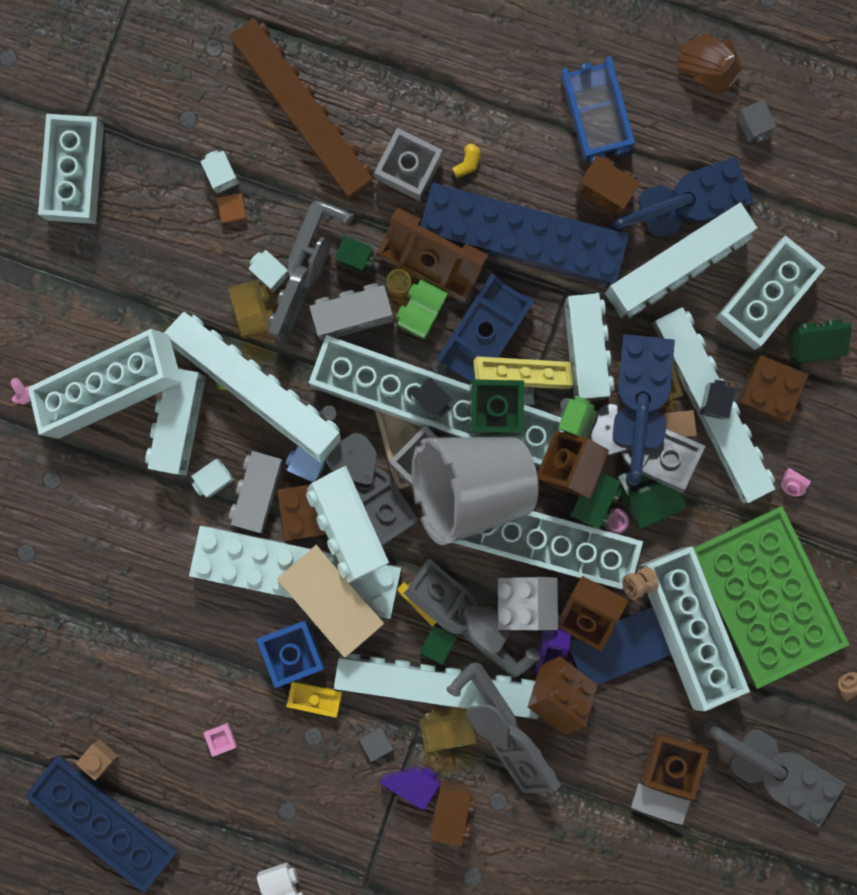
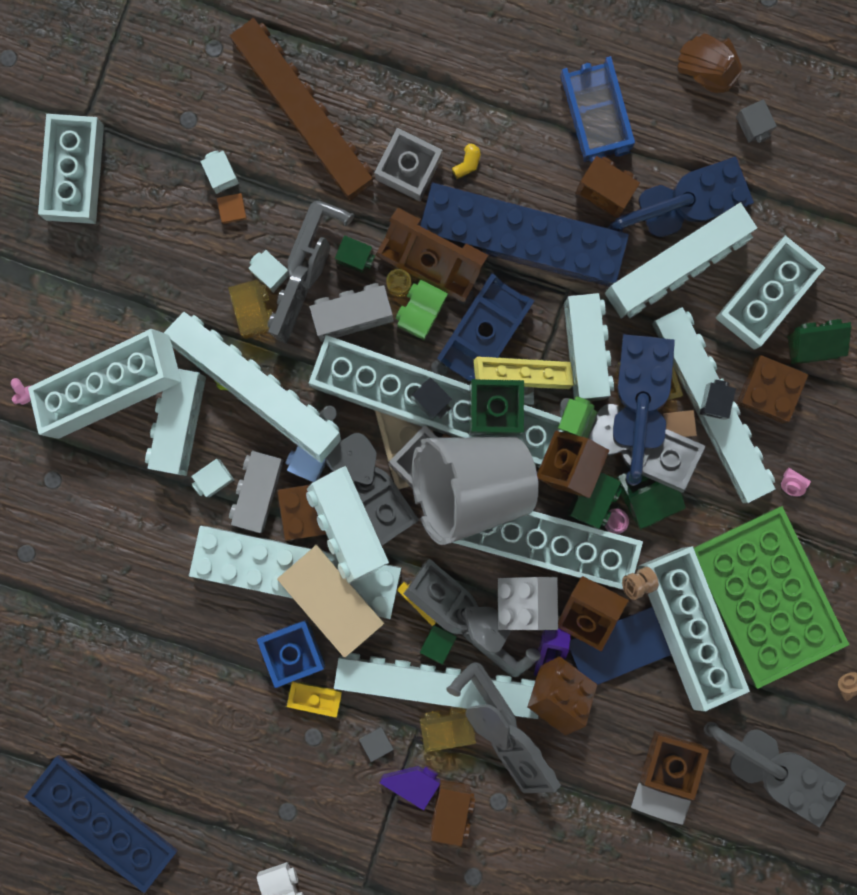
(97, 759): medium nougat brick -> none
(220, 739): bright pink plate -> none

